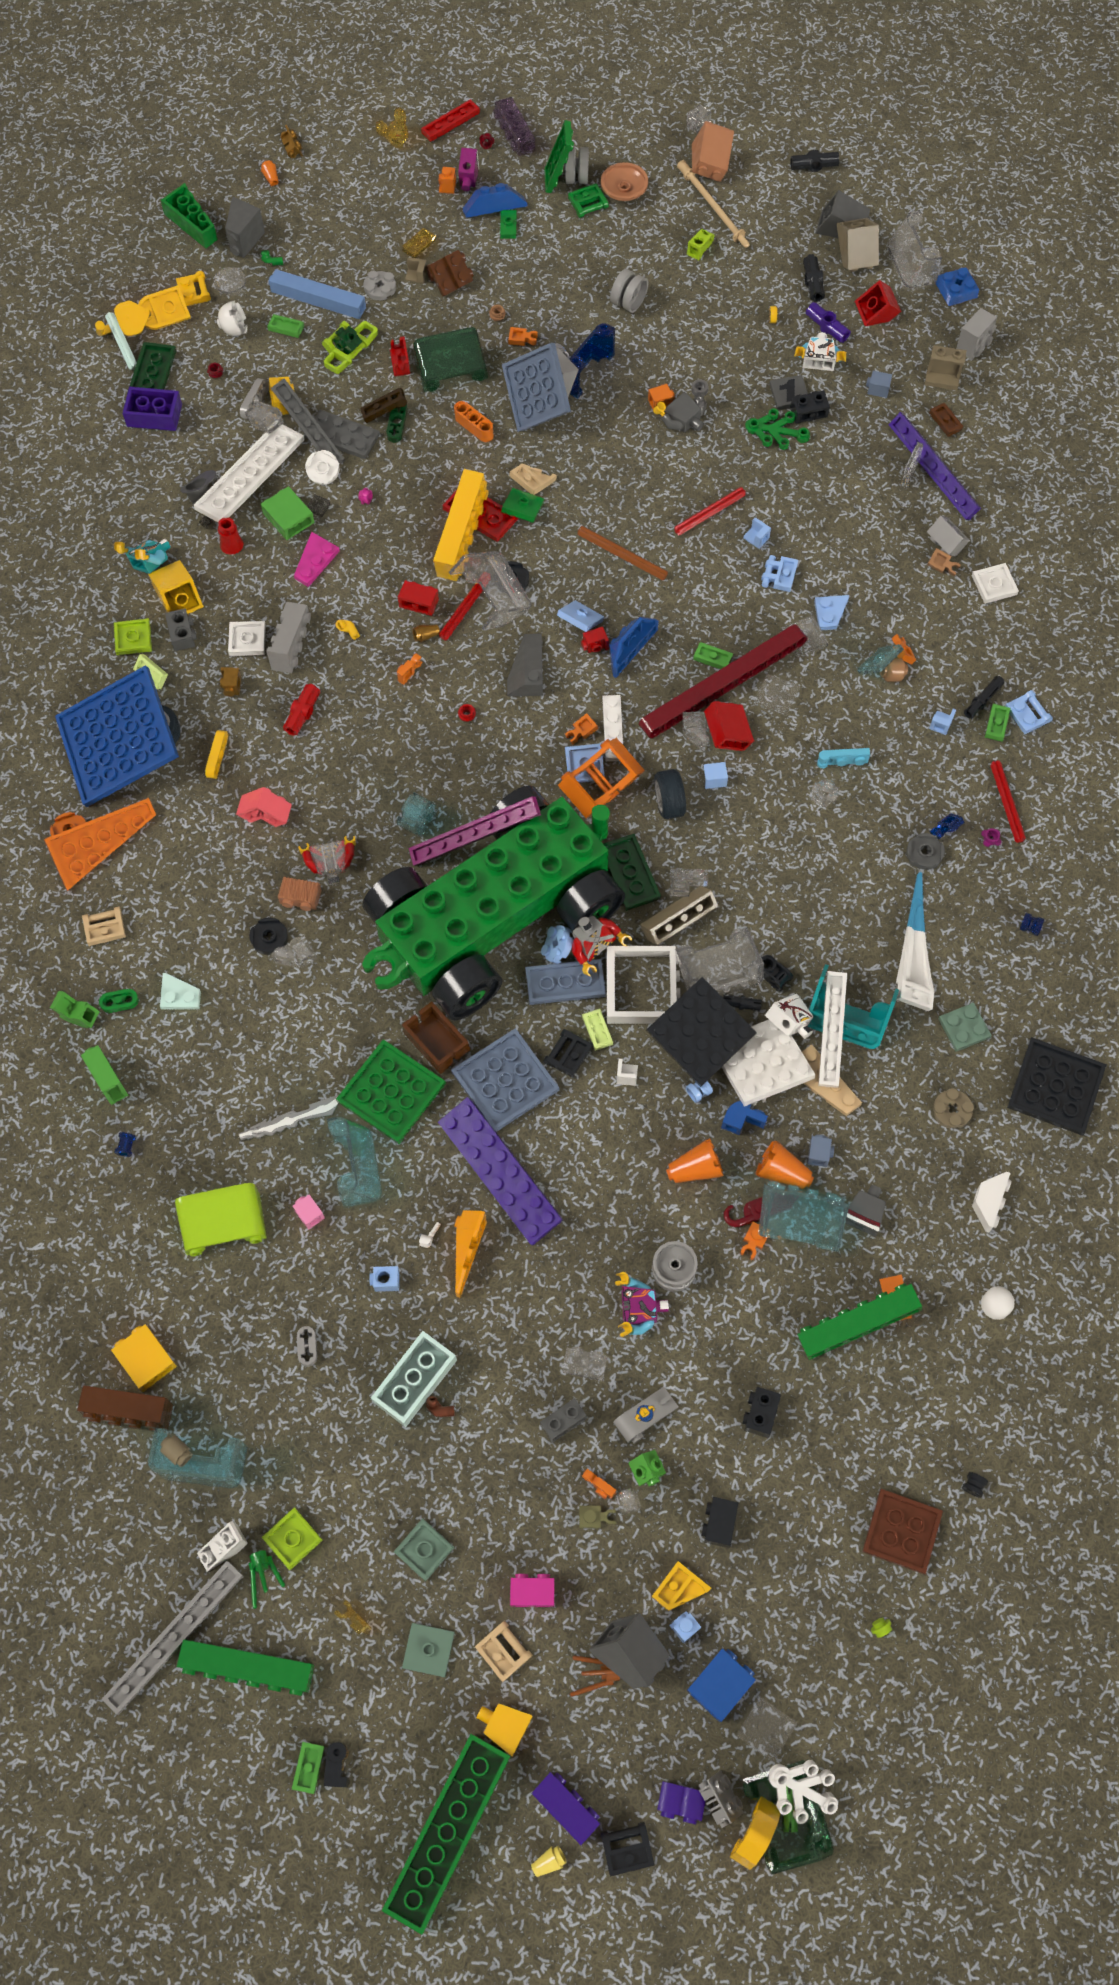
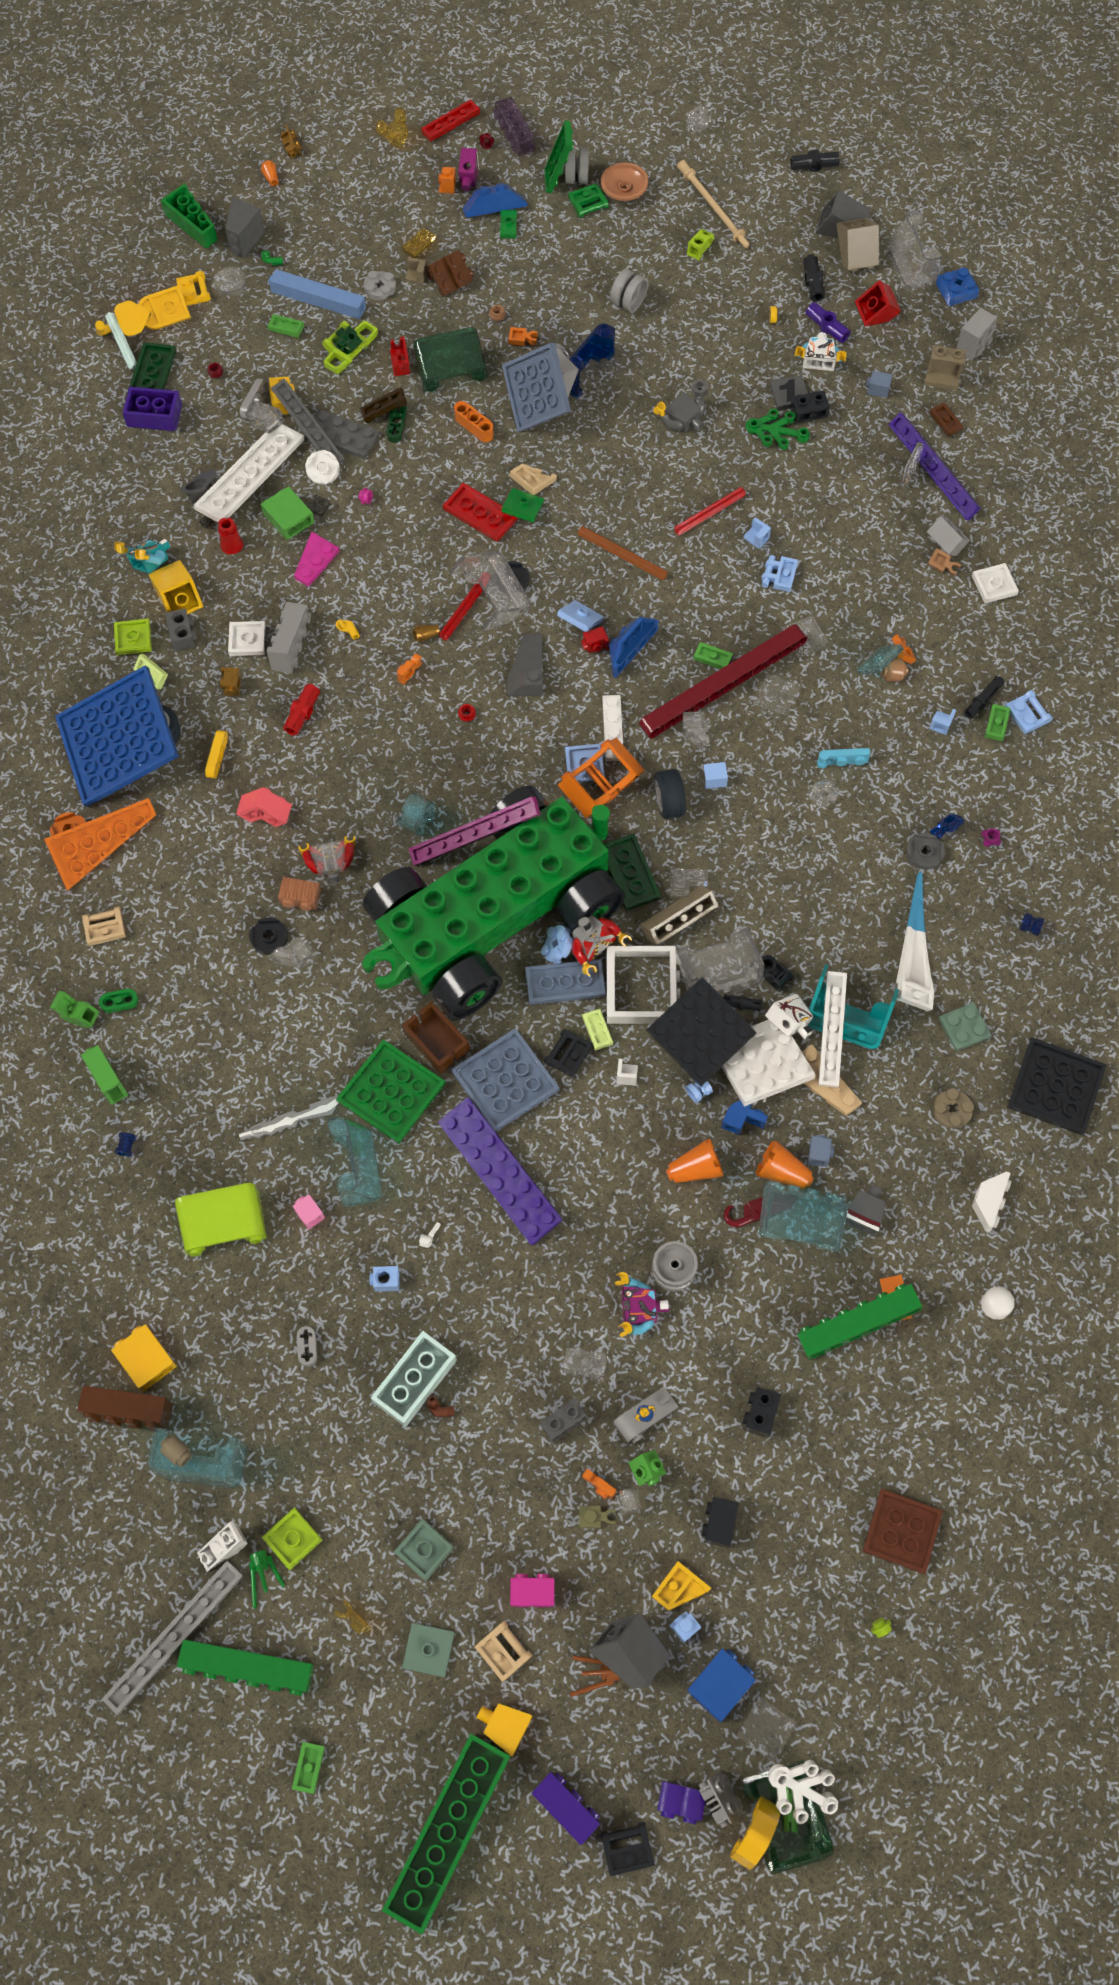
(178, 994): light aqua wing -> none
(231, 318): white cylinder -> none
(334, 1767): black leg -> none
(418, 598): red brick -> none
(461, 523): yellow brick -> none
(468, 1237): light orange wedge -> none
(550, 1861): light yellow cone -> none
(583, 727): orange plate -> none
(660, 394): orange brick -> none
(712, 151): nougat slope -> none
(728, 726): red brick -> none
(754, 1240): orange plate -> none
(830, 610): light blue wing -> none
(975, 1484): black wheel -> none
(1008, 801): red axle -> none

